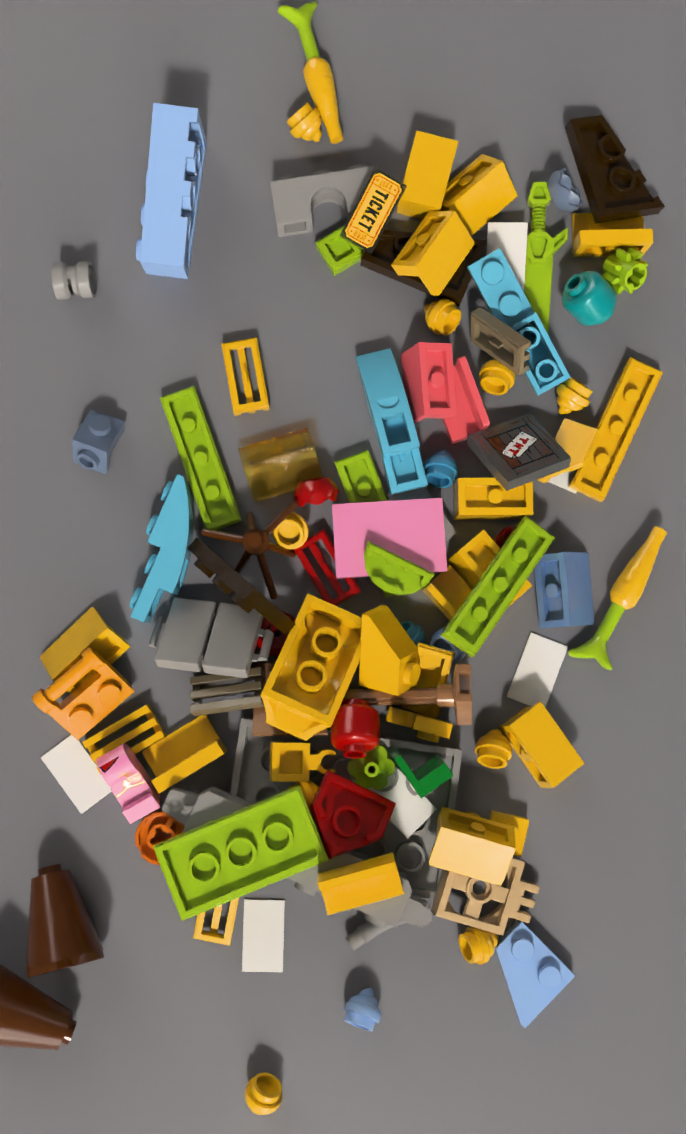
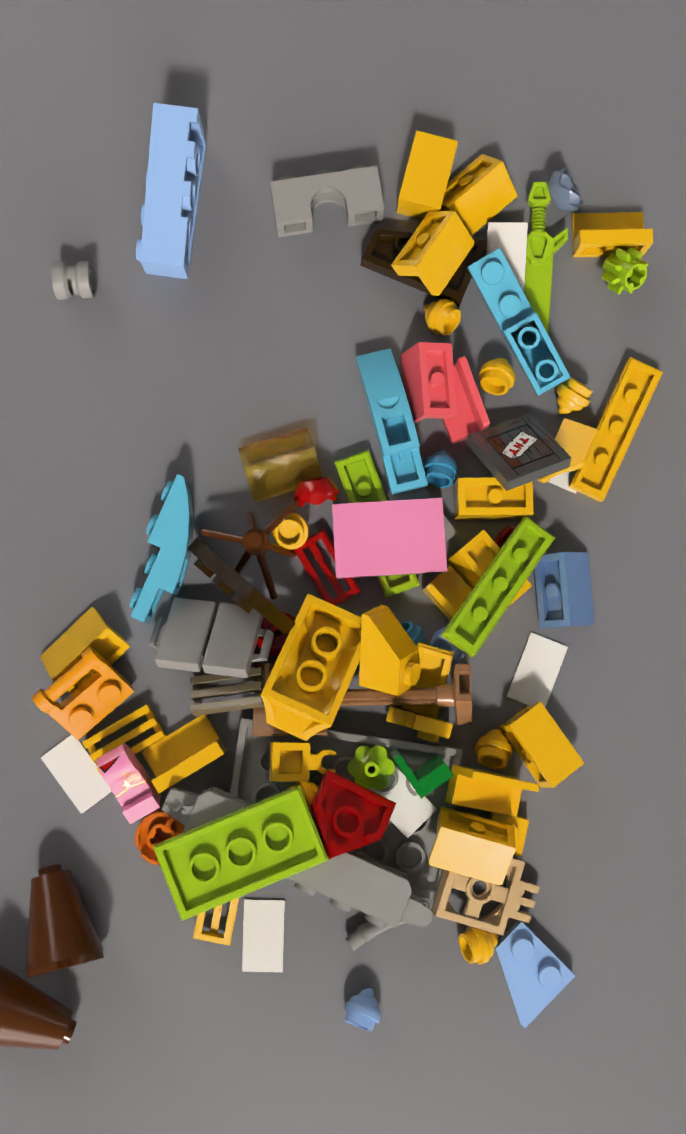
(96, 441): sand blue bracket -> none
(201, 459): lime tile -> none
(250, 406): yellow tile -> none
(263, 1094): yellow plate -> none
(306, 124): yellow plate -> none
(317, 70): yellow piece -> none
(337, 252): lime tile -> none
(355, 728): red head -> none
(360, 883): yellow panel -> none
(373, 210): tile -> none
(393, 572): lime tile -> none
(486, 790): none -> yellow panel
(500, 341): dark tan tile -> none
(589, 298): teal head -> none
(606, 175): dark brown wing -> none
(623, 595): yellow piece -> none

